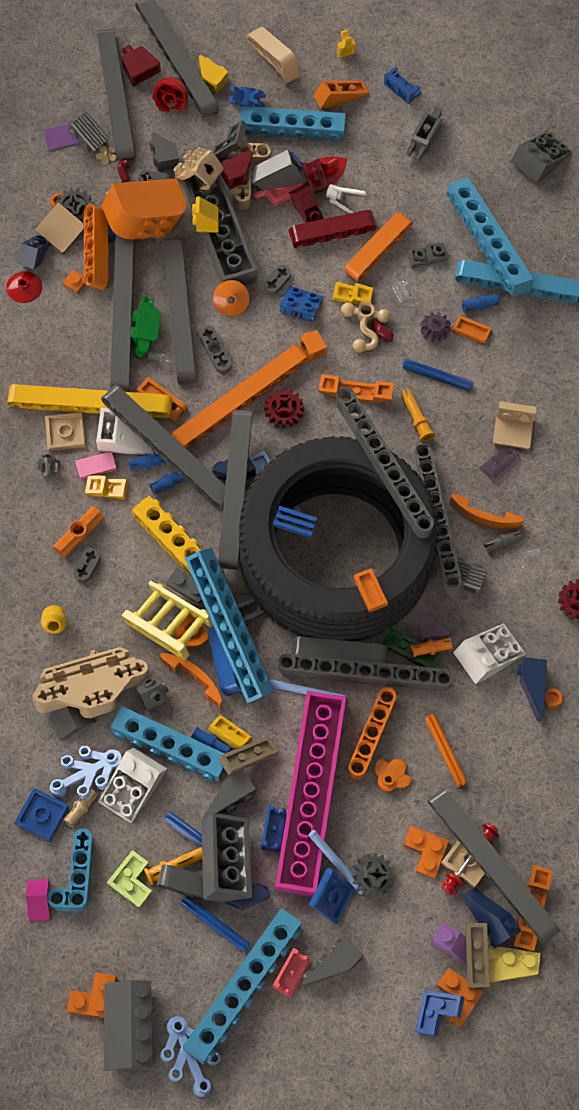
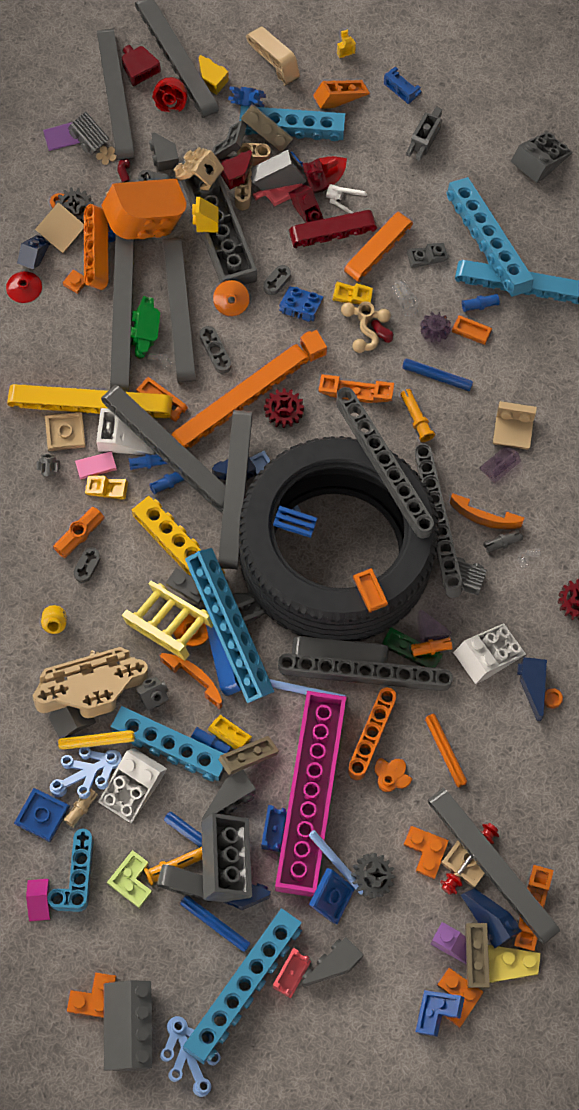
(96, 740): none -> yellow axle
(266, 128): none -> dark tan plate

